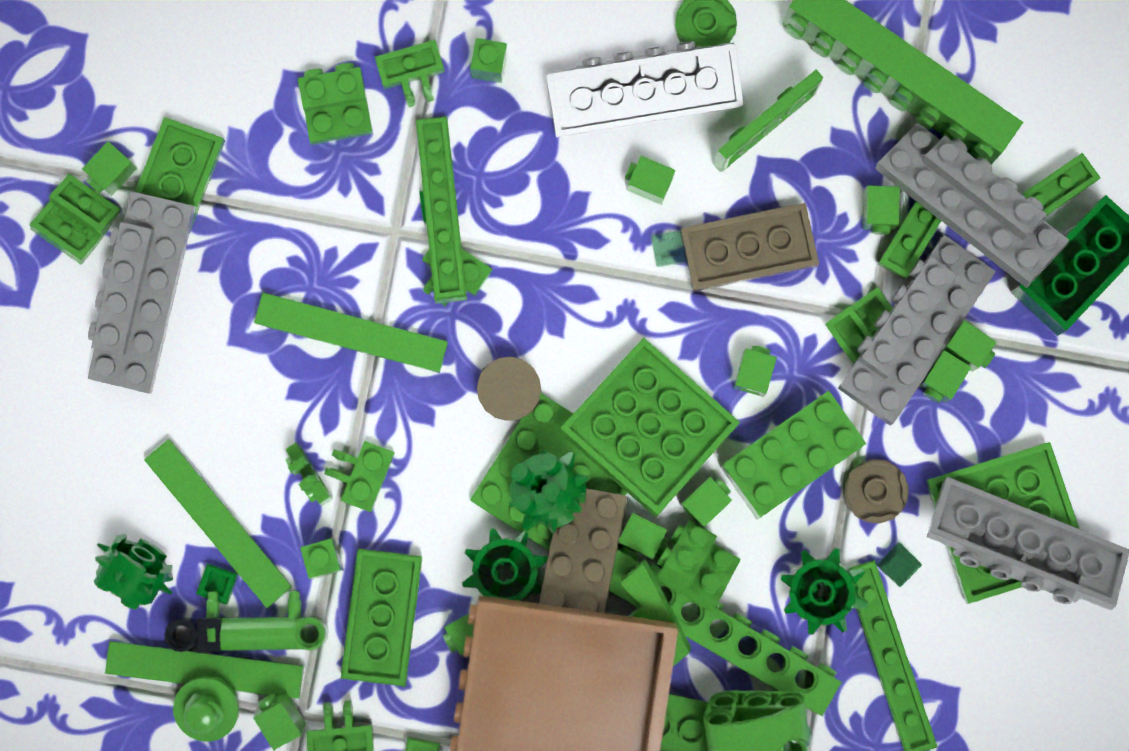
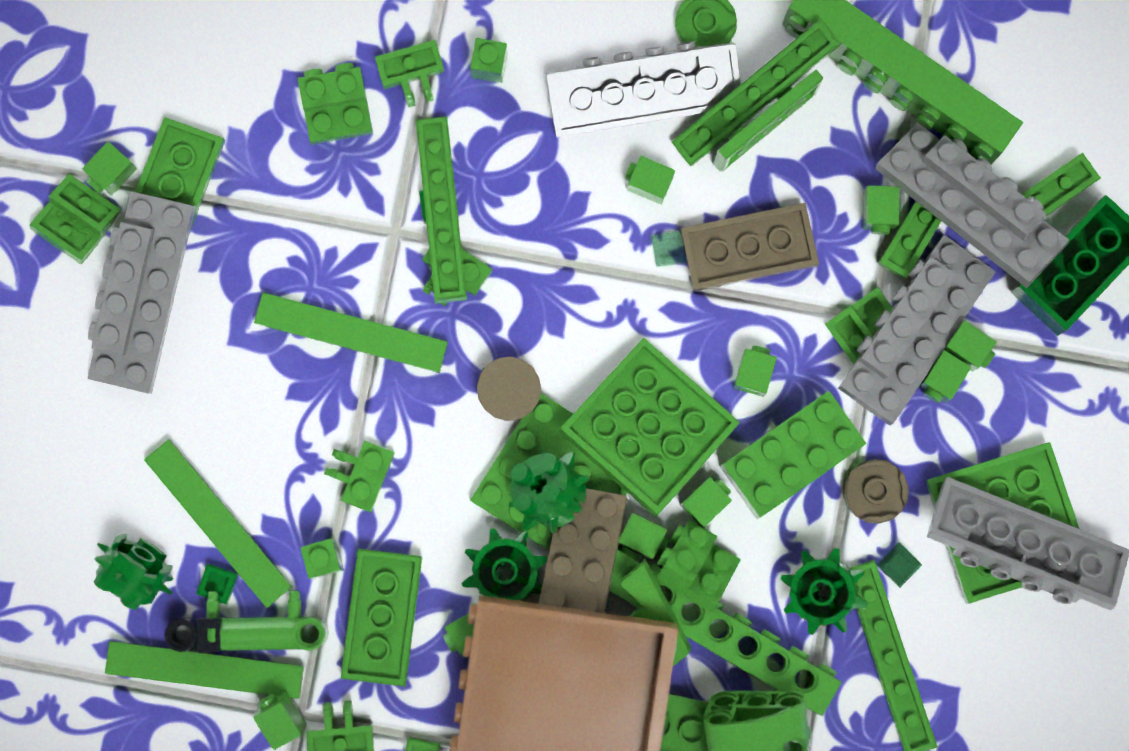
(206, 708): bright green plate -> none
(311, 482): bright green hinge -> none
(756, 92): none -> bright green tile

